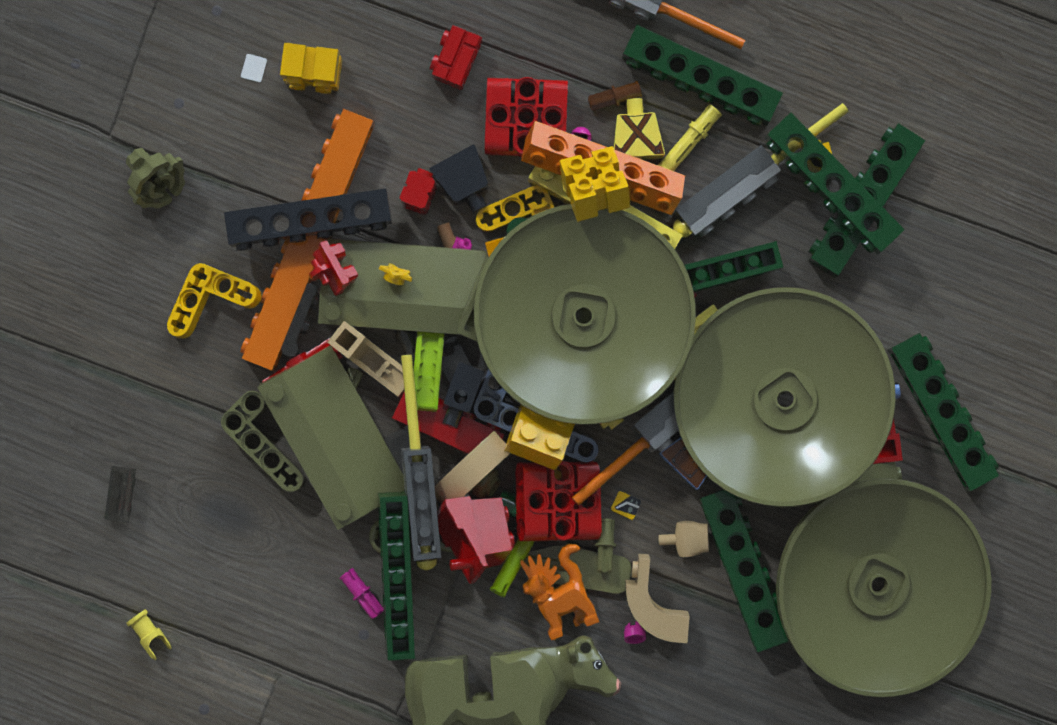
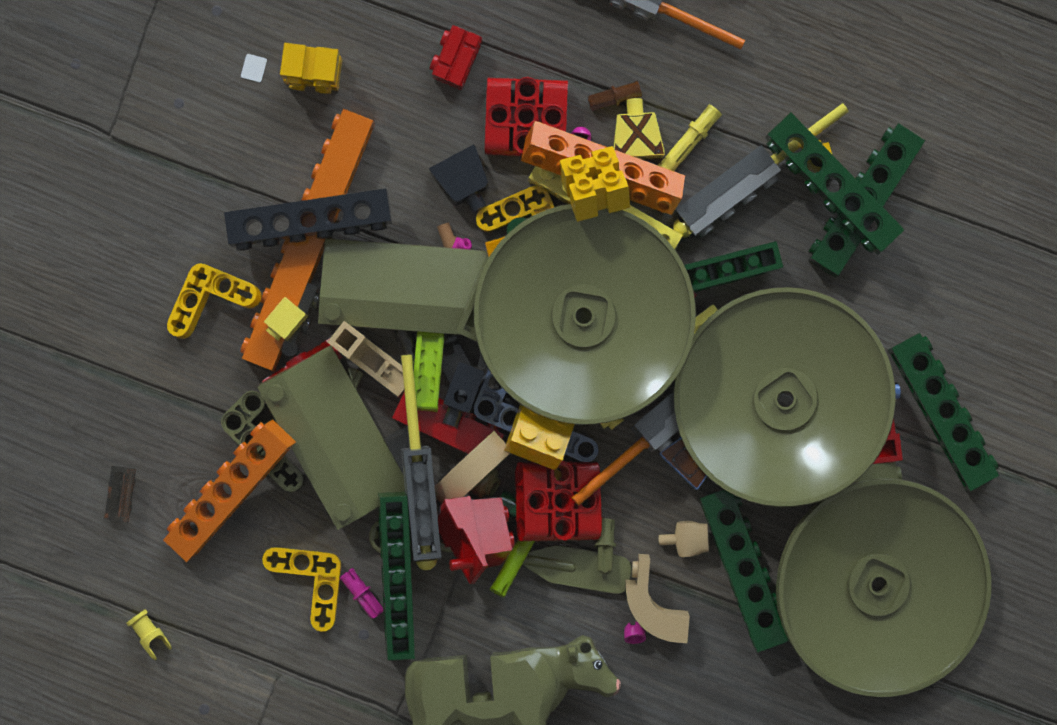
(152, 176): olive piece -> none
(276, 445): none -> orange brick
(285, 320): none -> light yellow brick
(321, 578): none -> yellow beam
(328, 268): red hips -> none
(395, 275): yellow plate -> none
(418, 191): red brick -> none
(563, 599): orange animal -> none
(626, 505): sticker -> none
(717, 73): dark green brick -> none

